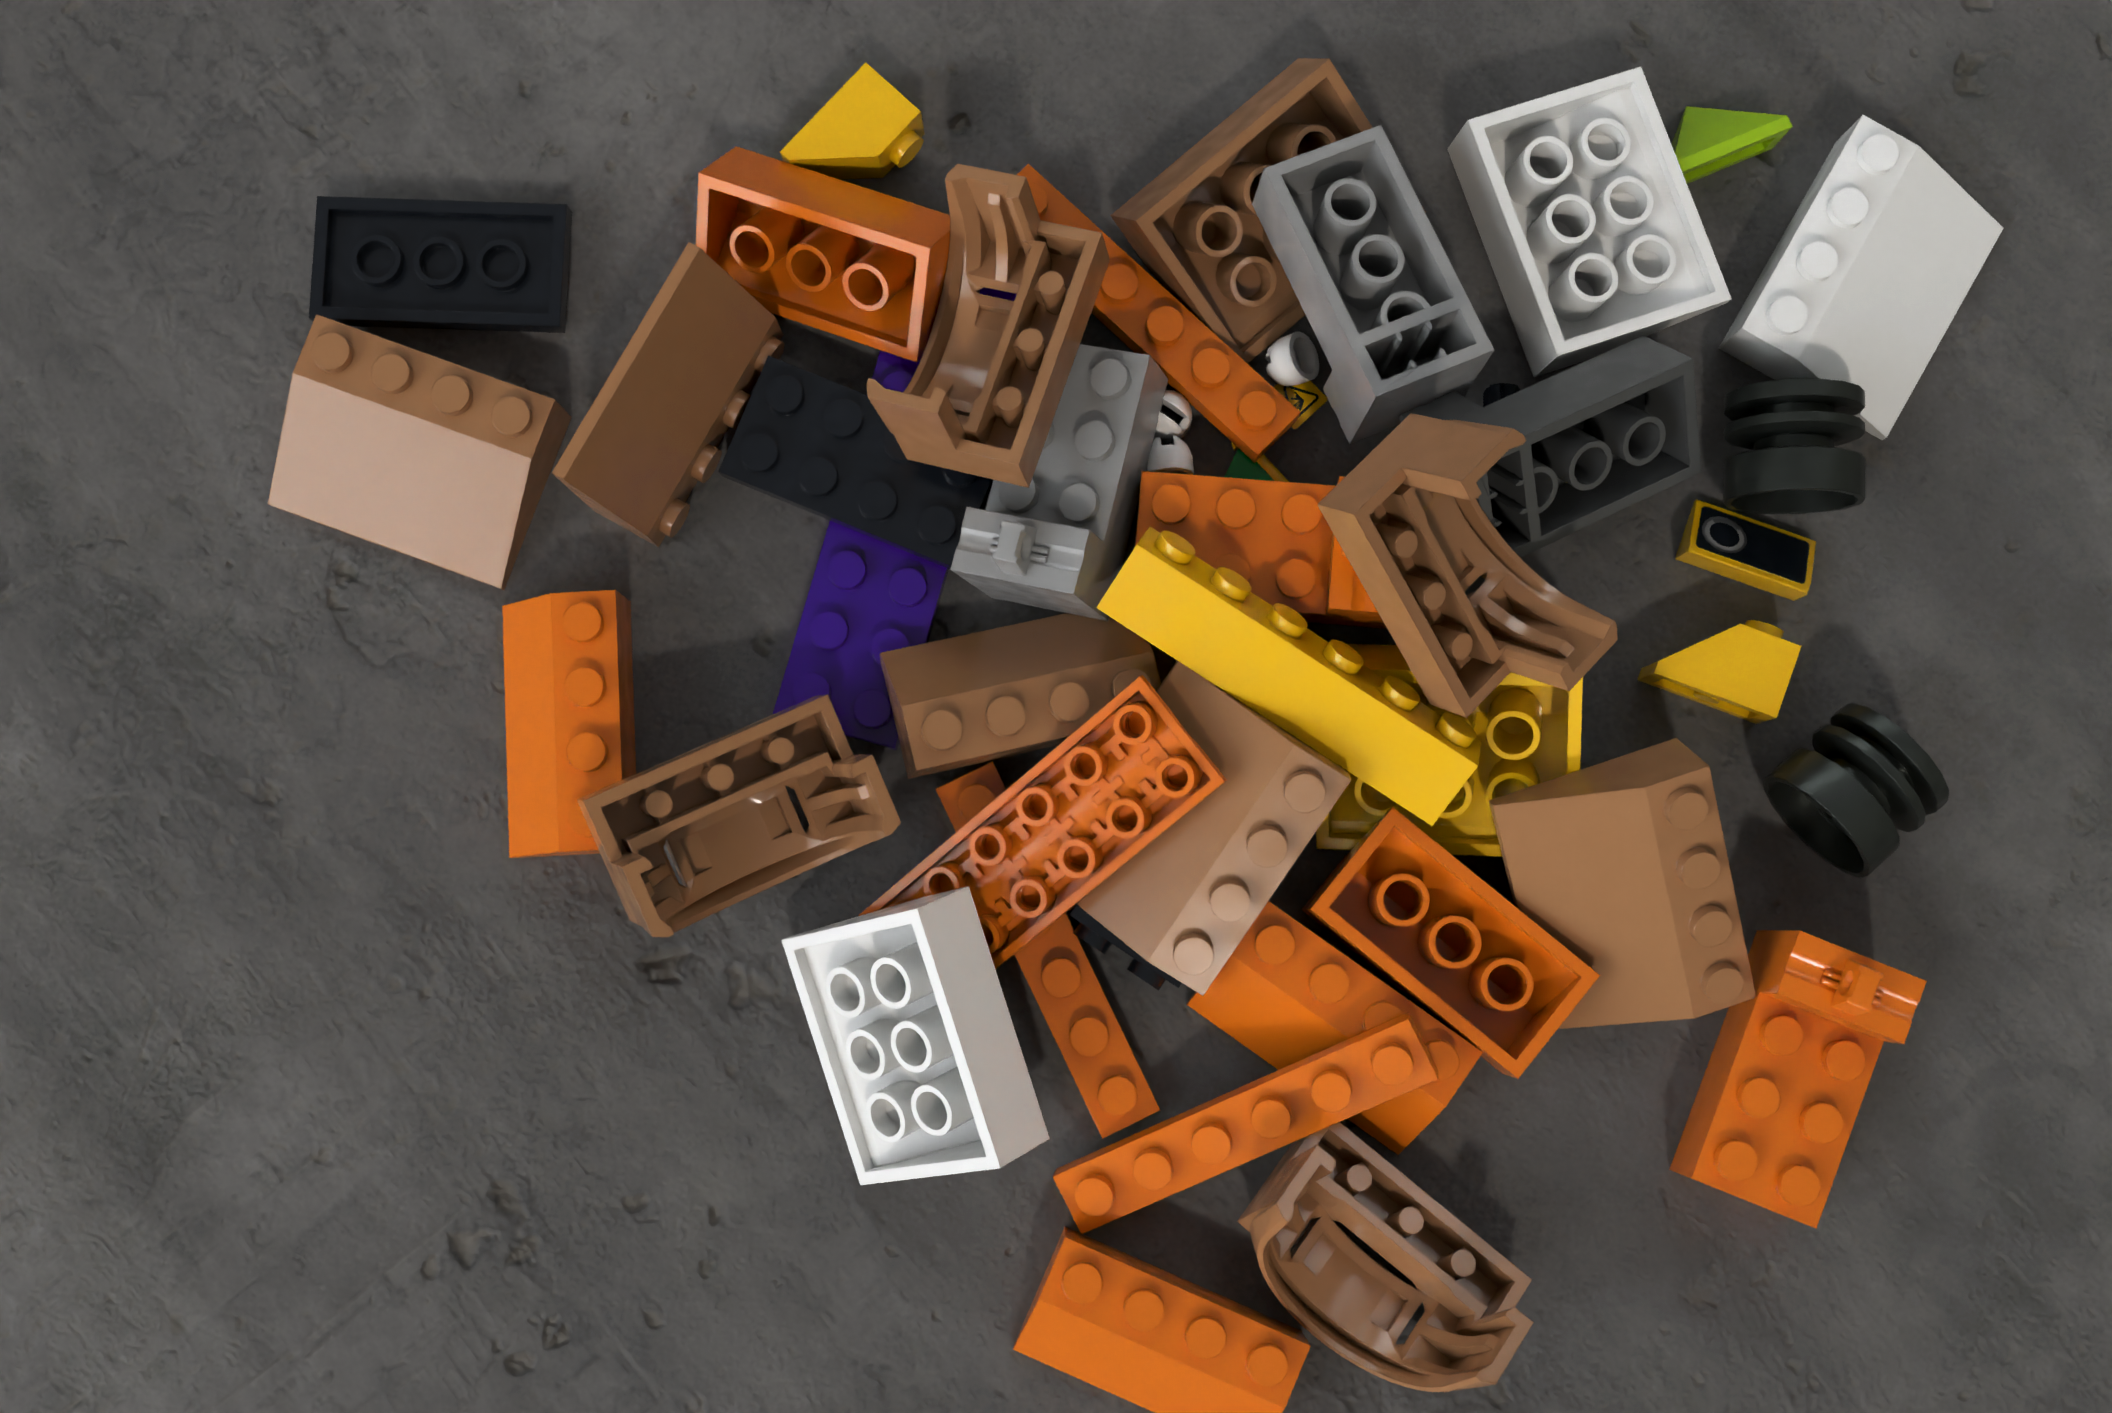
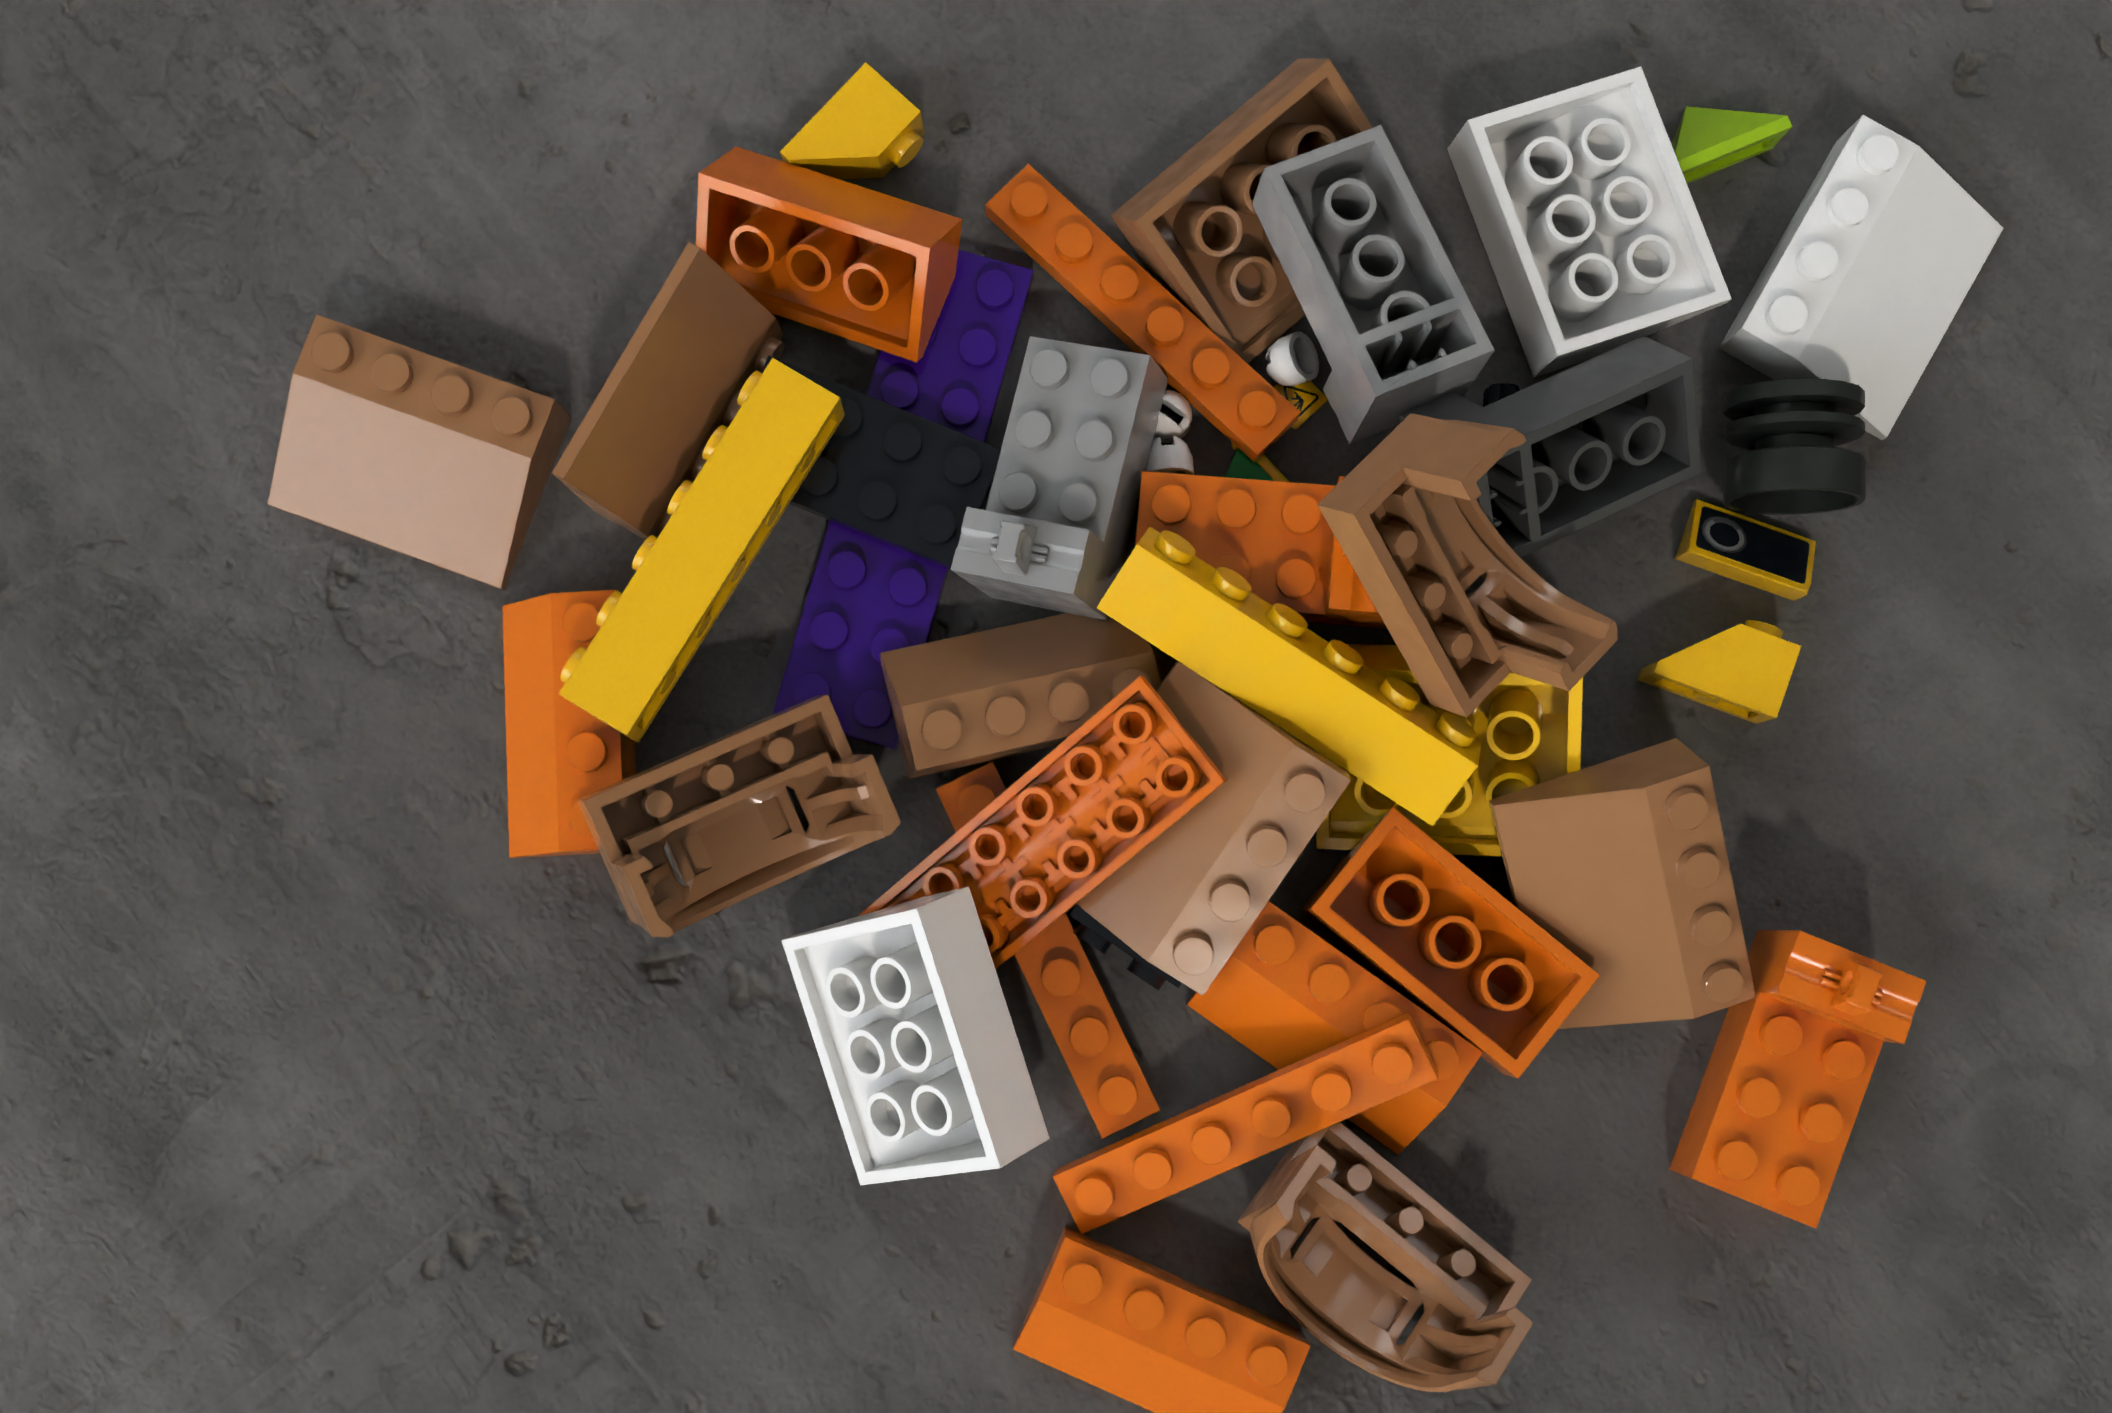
(441, 264): black plate -> none
(703, 549): none -> yellow brick
(990, 361): medium nougat piece -> none
(1856, 789): pearl dark grey wheel -> none

